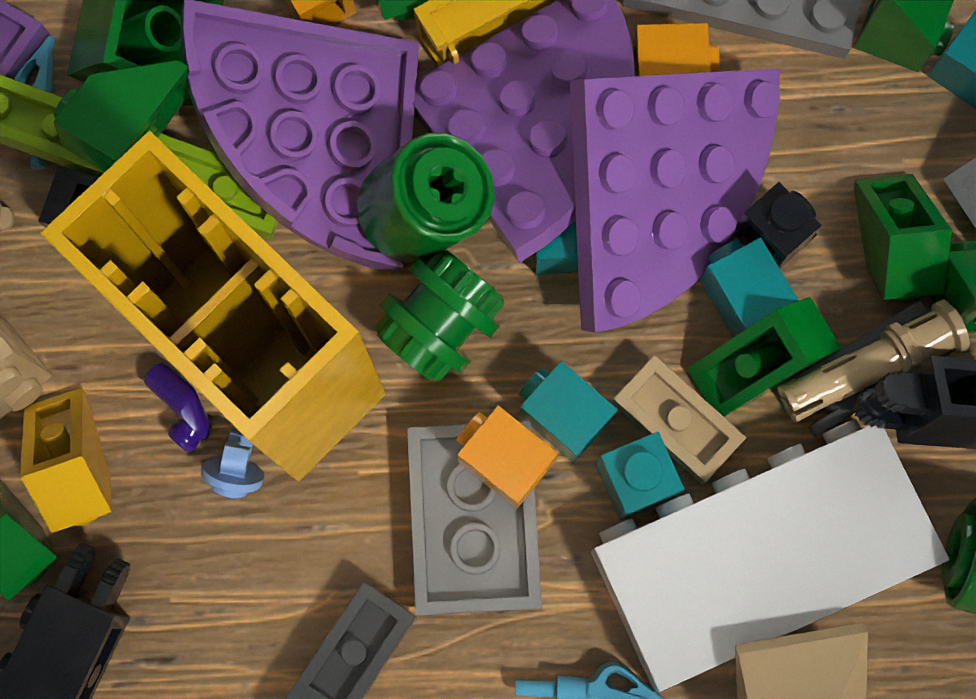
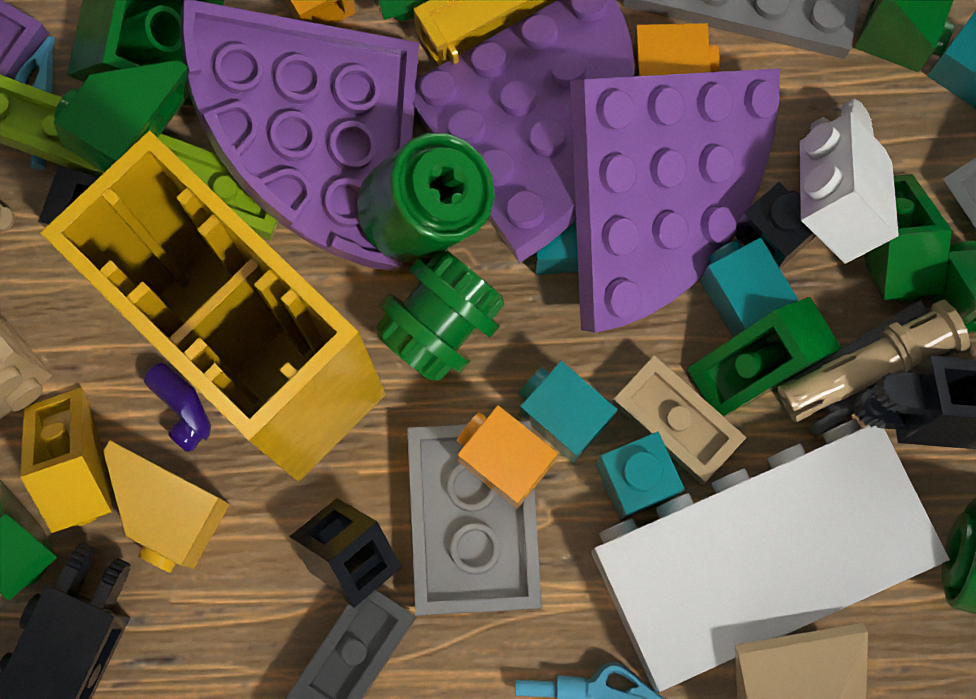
(162, 510): none -> yellow slope
(232, 472): light blue plate -> none
(346, 551): none -> black brick
(847, 184): none -> white hinge

